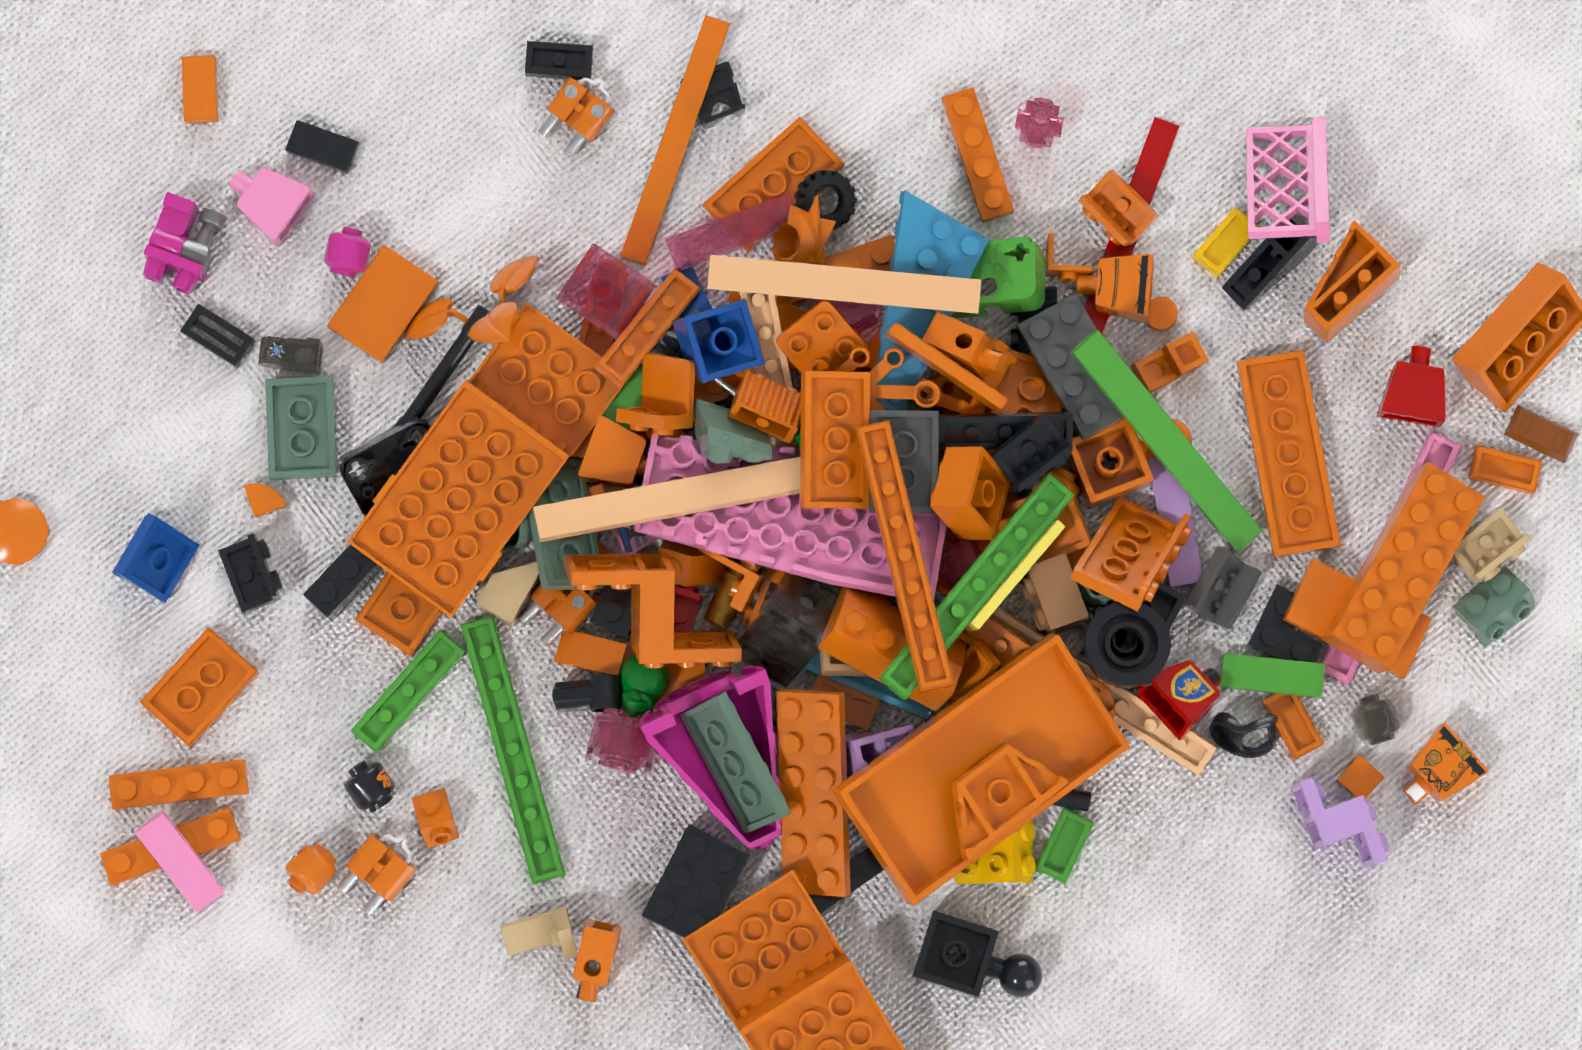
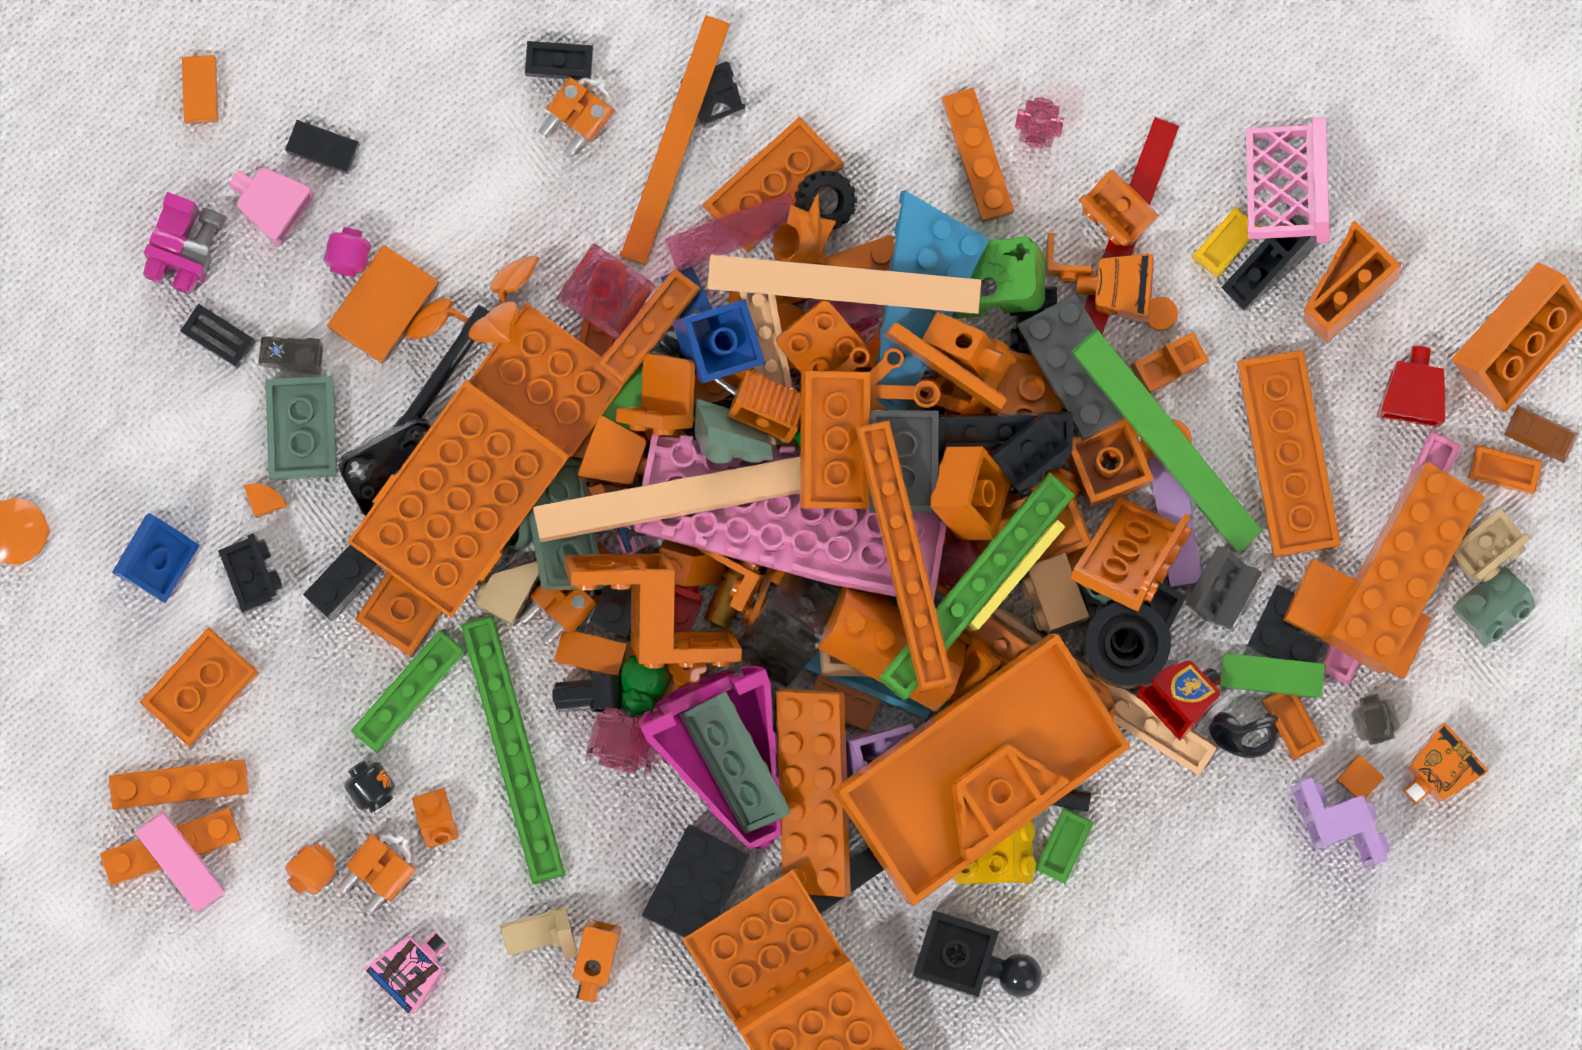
(409, 971): none -> torso
(684, 675): none -> orange plant

